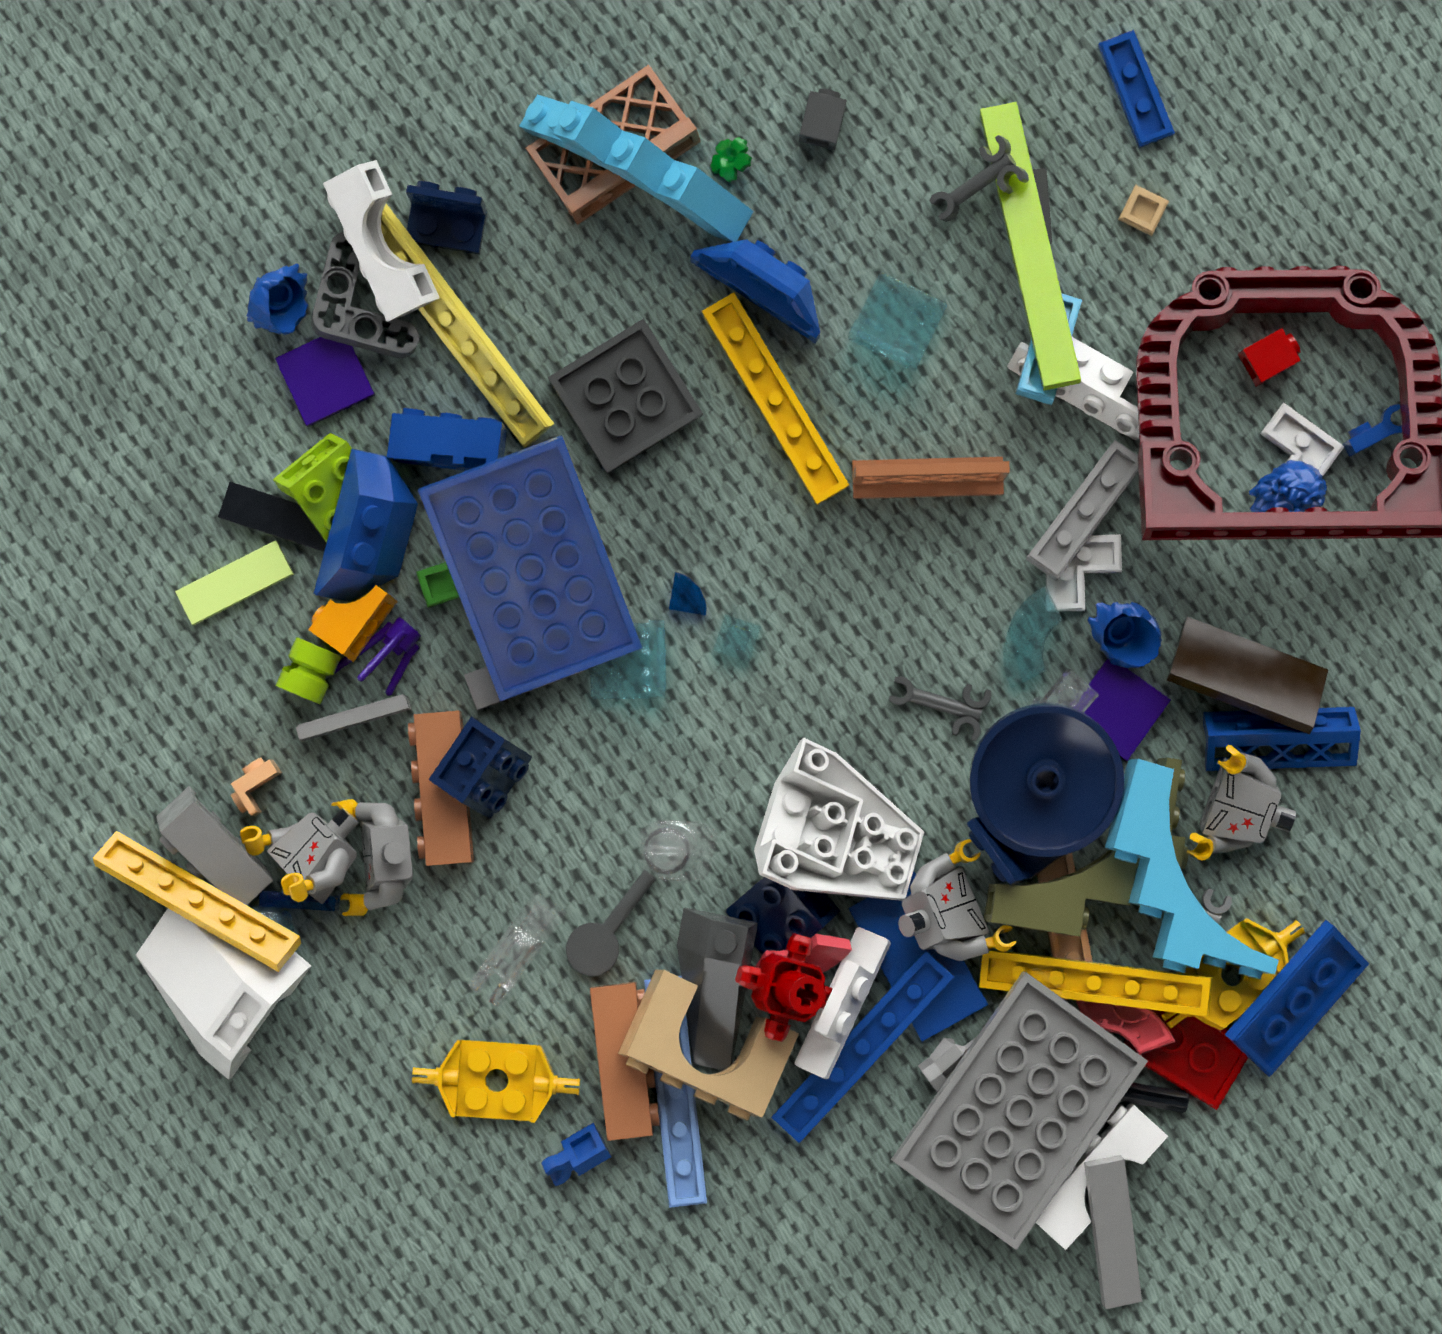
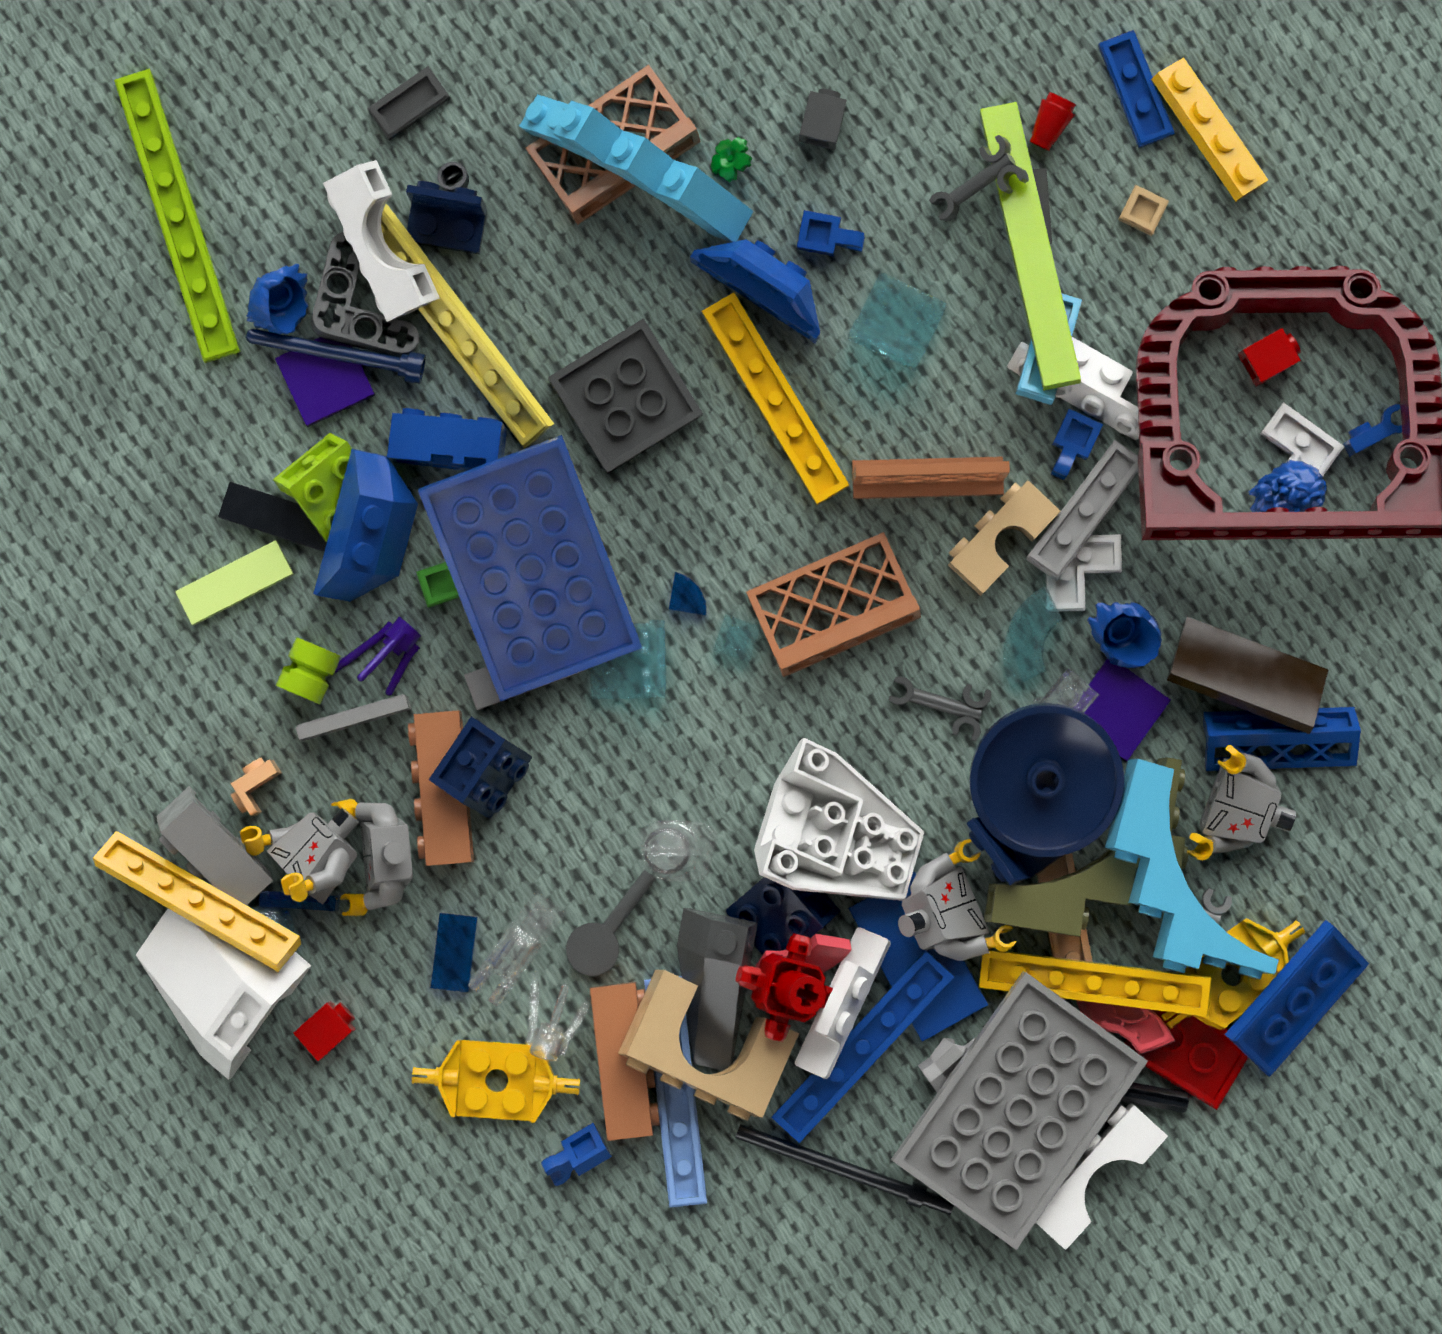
(177, 216): none -> lime tile
(325, 1029): none -> red brick
(352, 624): light orange arch -> none
(407, 366): none -> dark blue piece
(408, 103): none -> dark grey tile
(451, 173): none -> black hinge
(454, 952): none -> clear blue tile
(548, 1040): none -> clear plant
(822, 234): none -> blue plate
(847, 633): none -> nougat fence
(914, 1194): none -> black bar
(1024, 511): none -> tan arch
(1051, 120): none -> red cone
(1075, 439): none -> blue plate
(1113, 1231): light grey tile -> none
(1209, 129): none -> yellow plate

